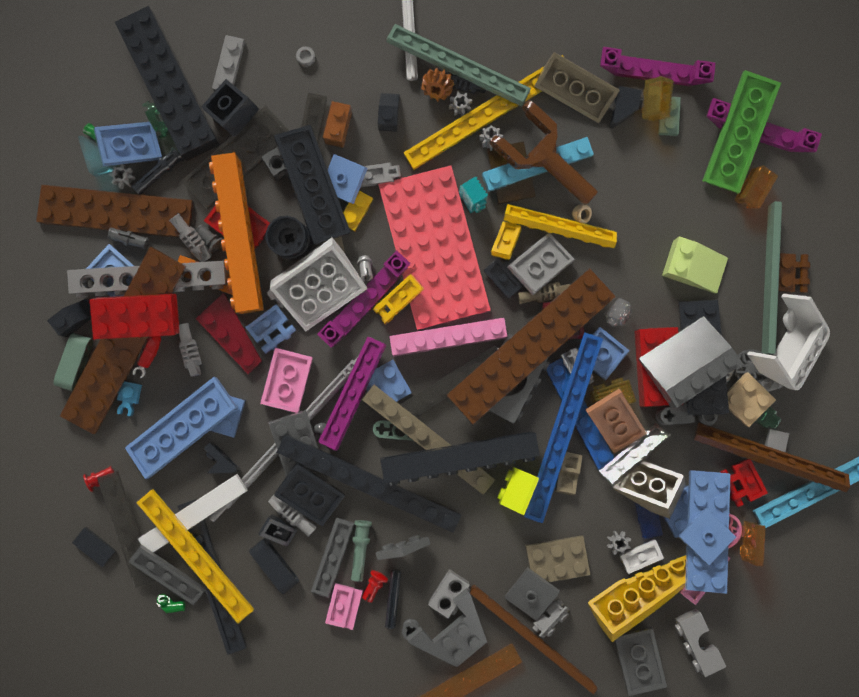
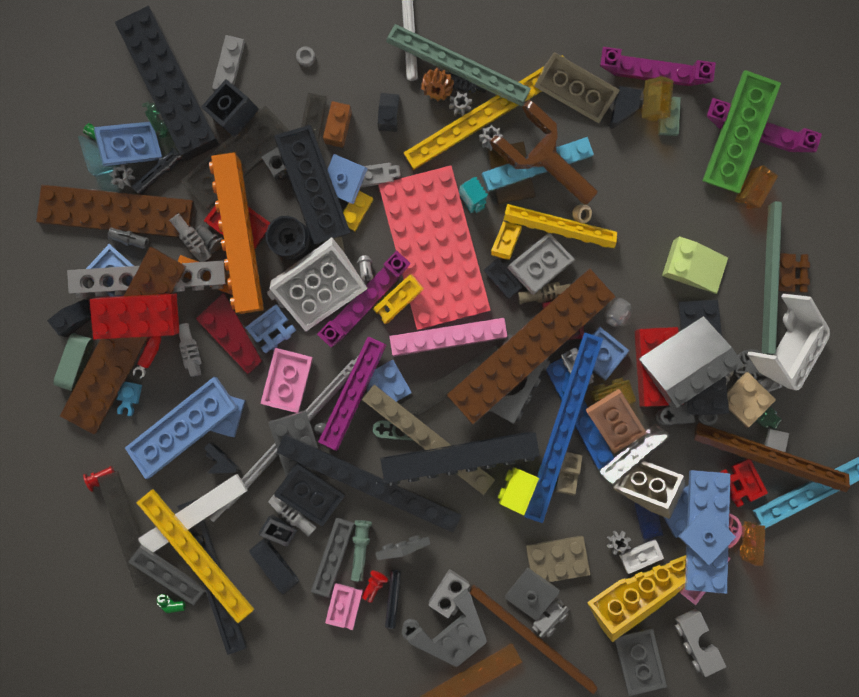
(94, 546): black tile -> none

